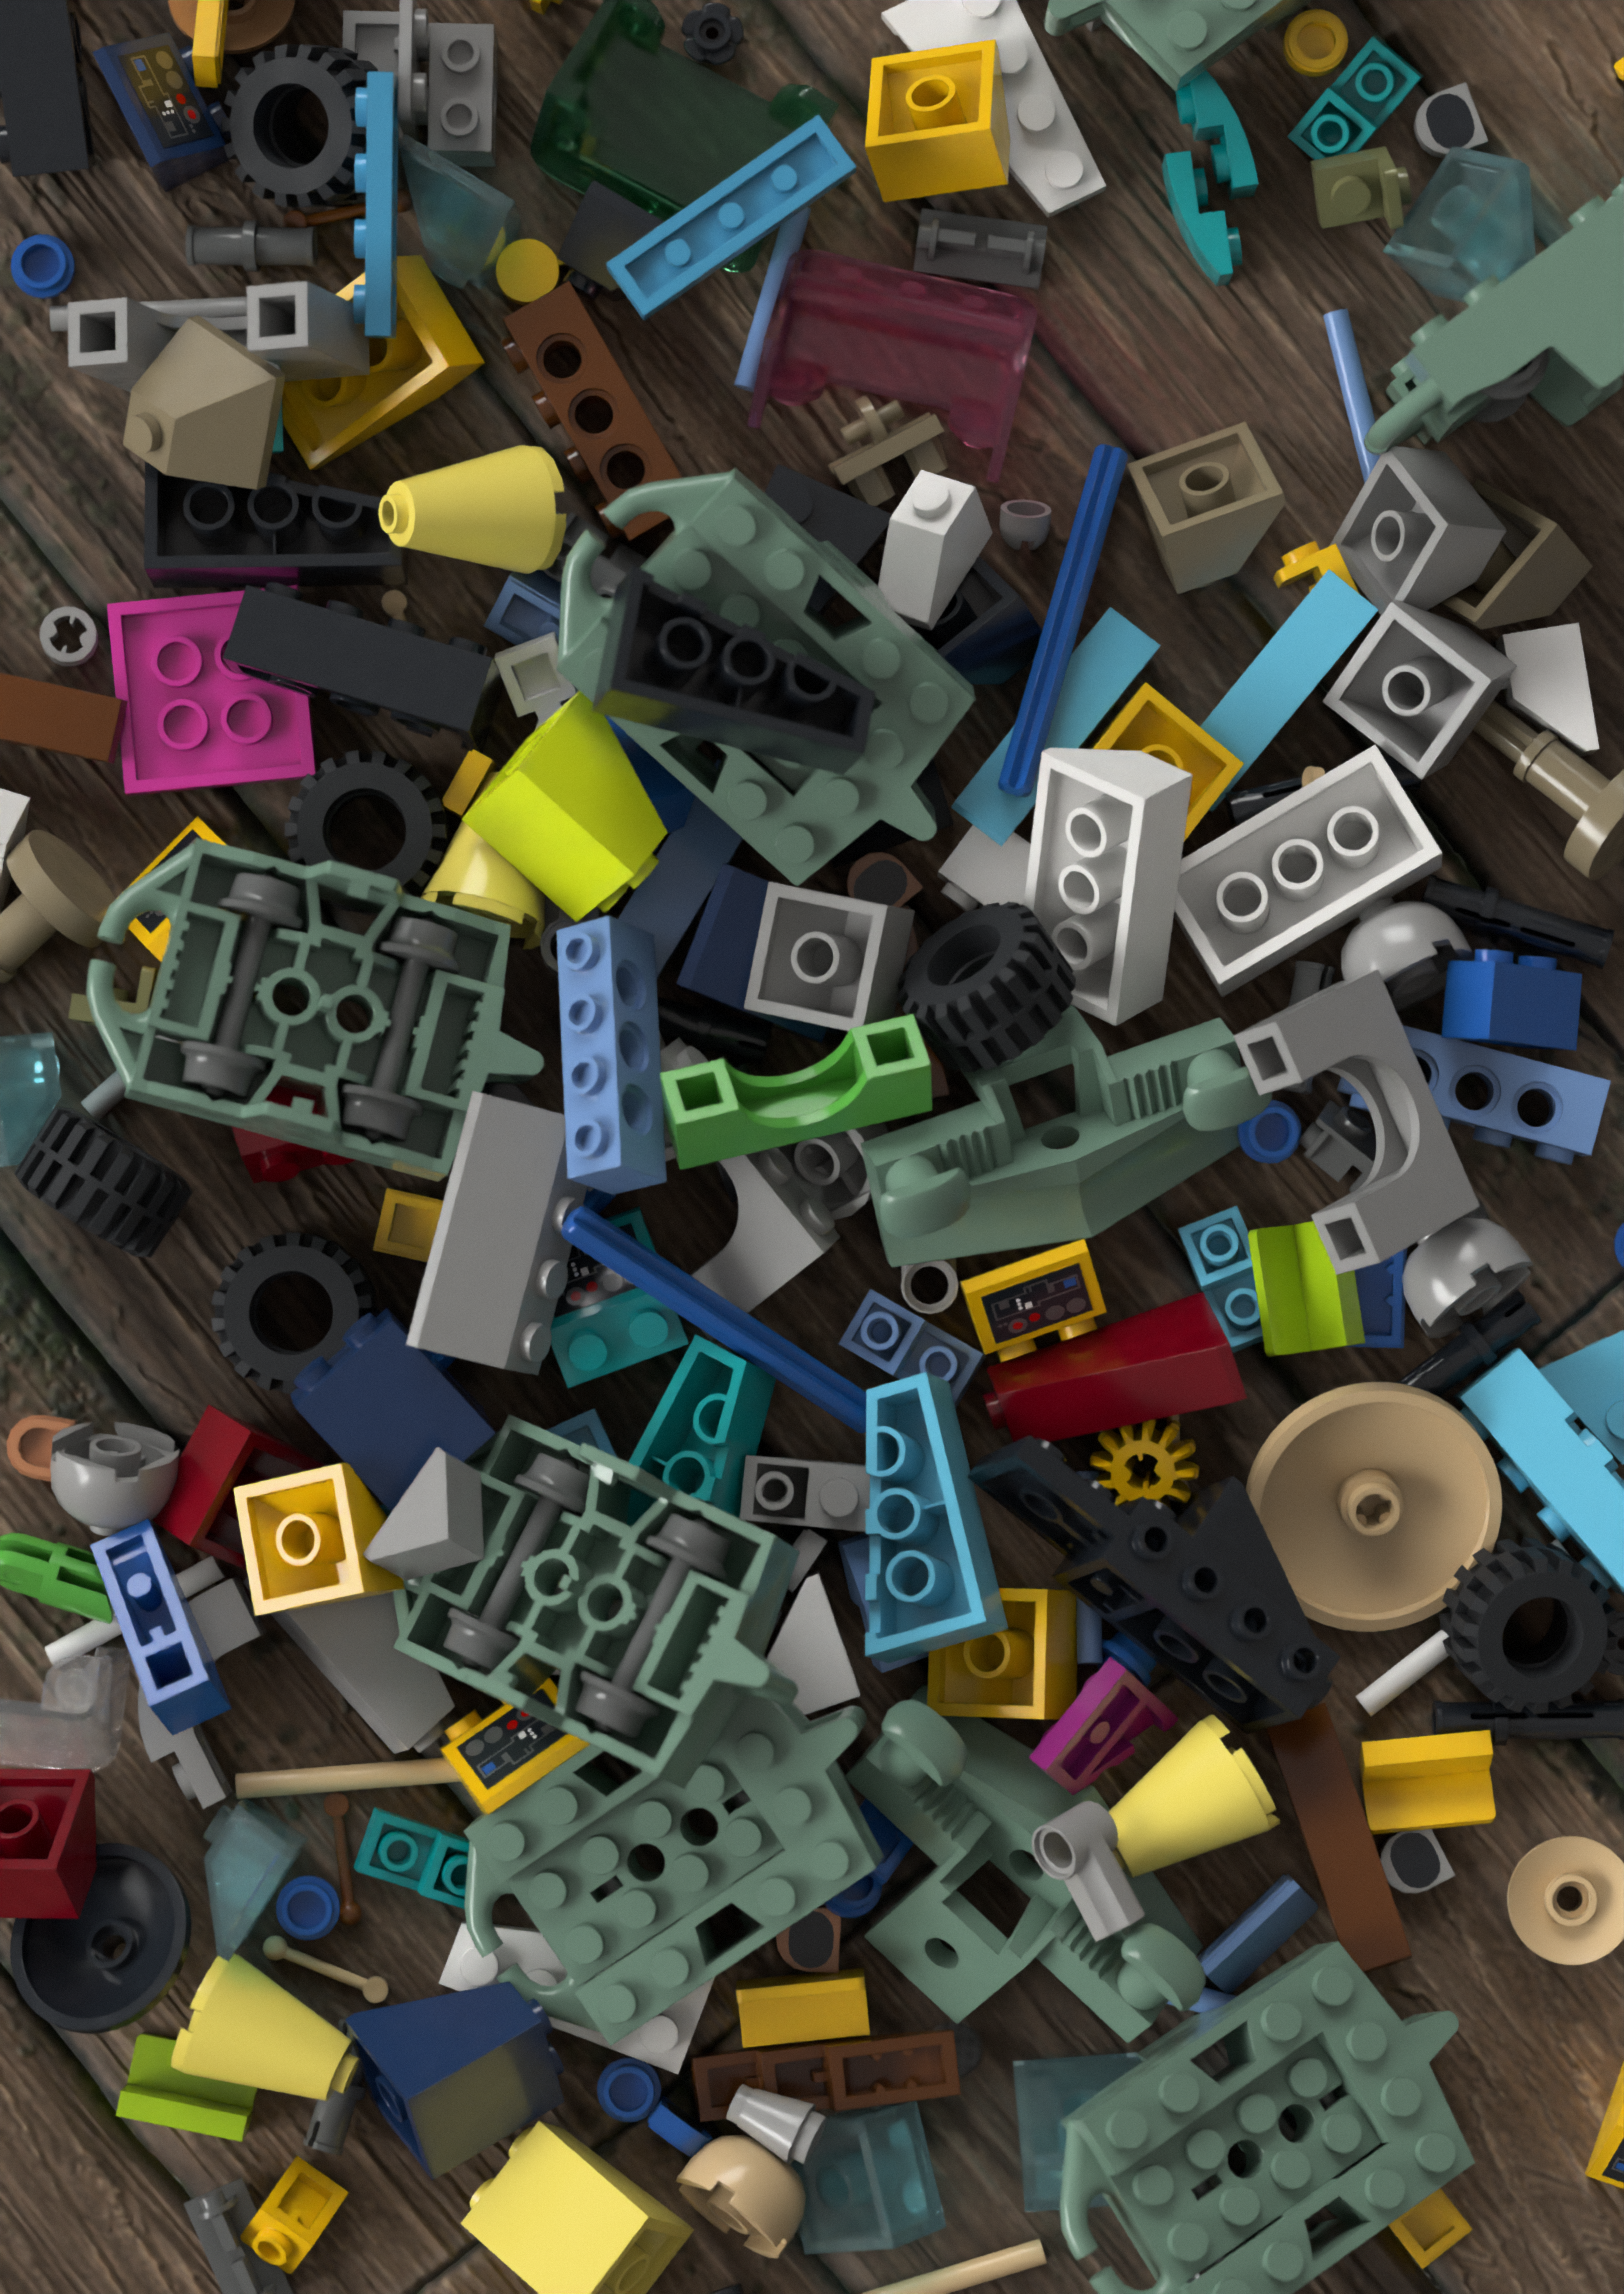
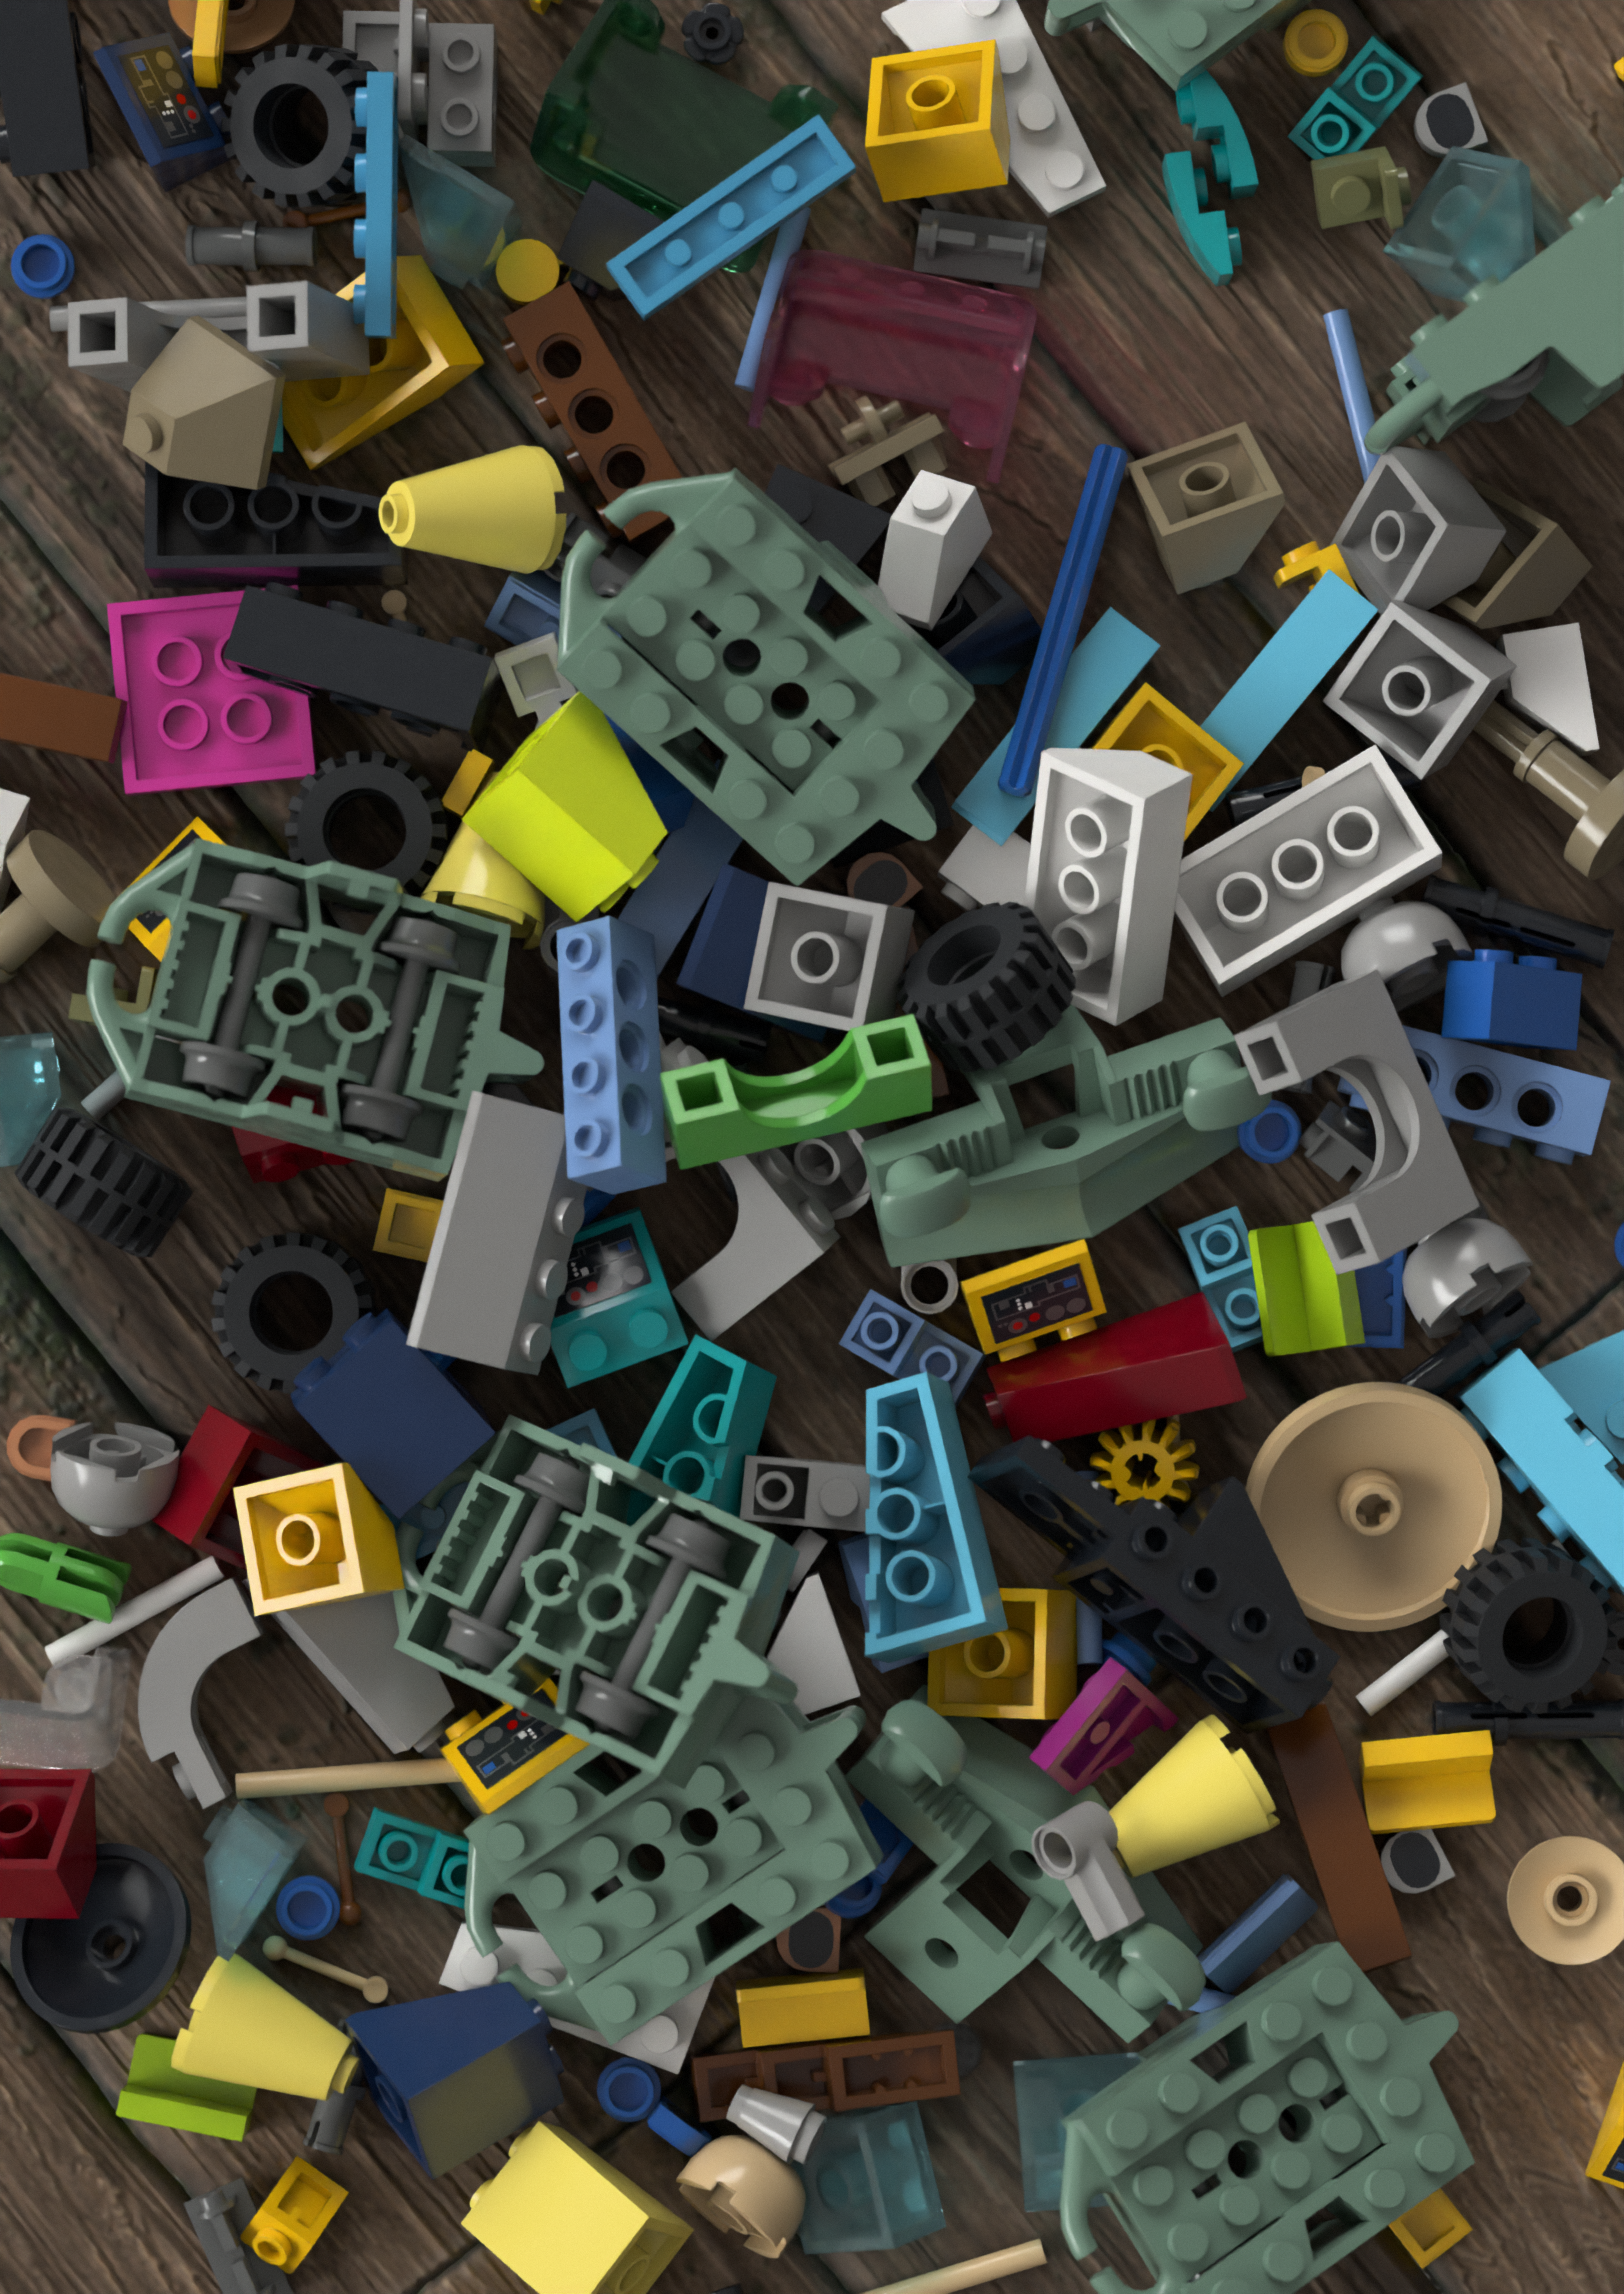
(49, 633): light grey bush -> none
(159, 1629): blue slope -> none
(434, 1522): light grey slope -> none
(716, 1316): blue axle -> none
(723, 682): black wedge -> none
(1024, 521): light grey hinge -> none

